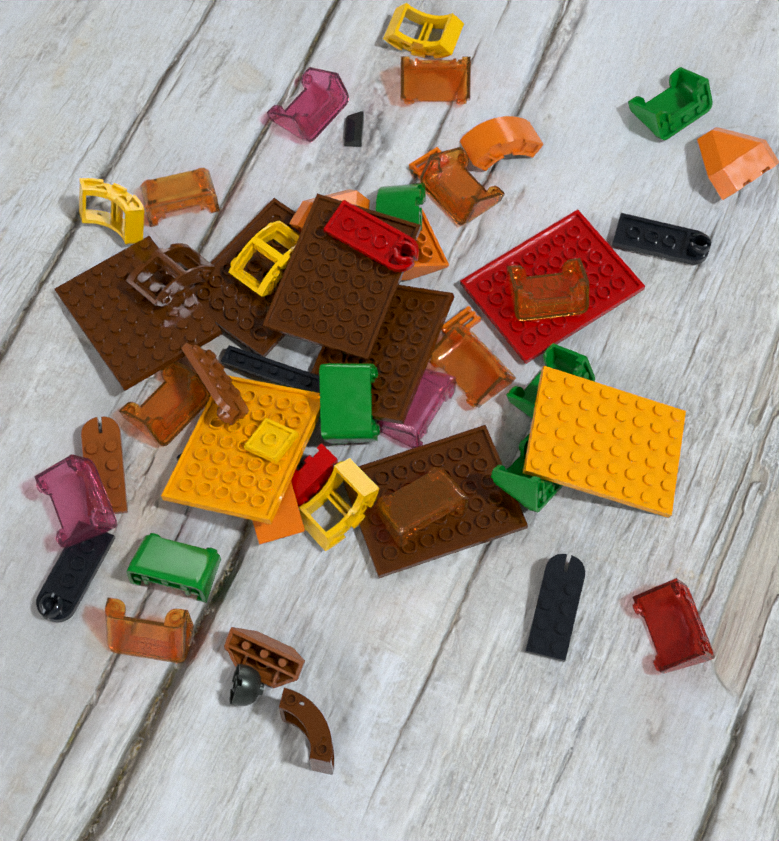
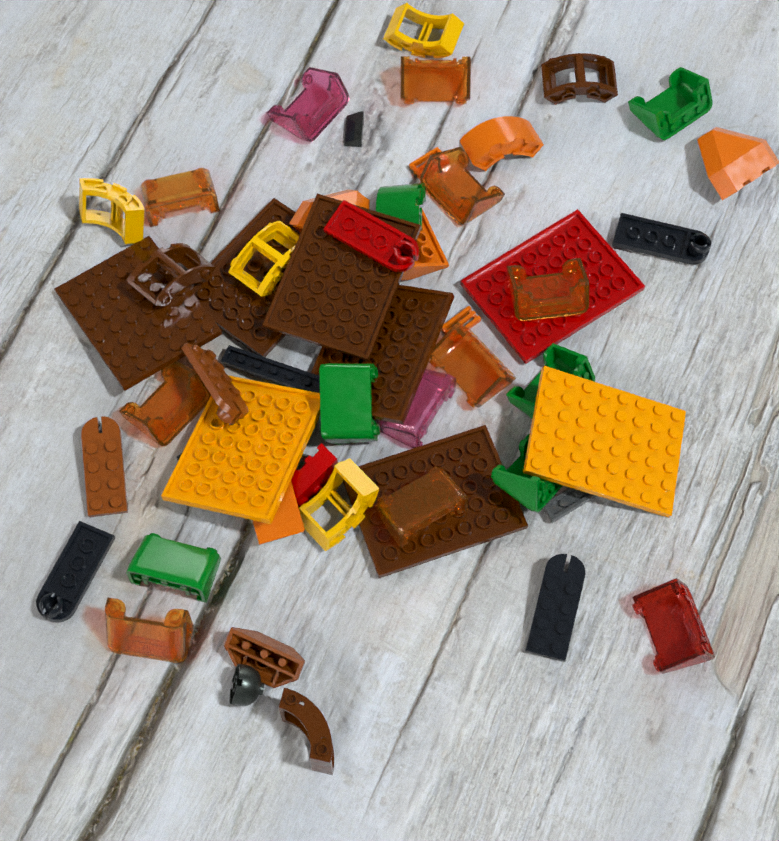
(77, 499): clear pink windscreen -> none
(271, 440): yellow tile -> none
(566, 503): none -> dark grey plate
(600, 91): none -> reddish brown window

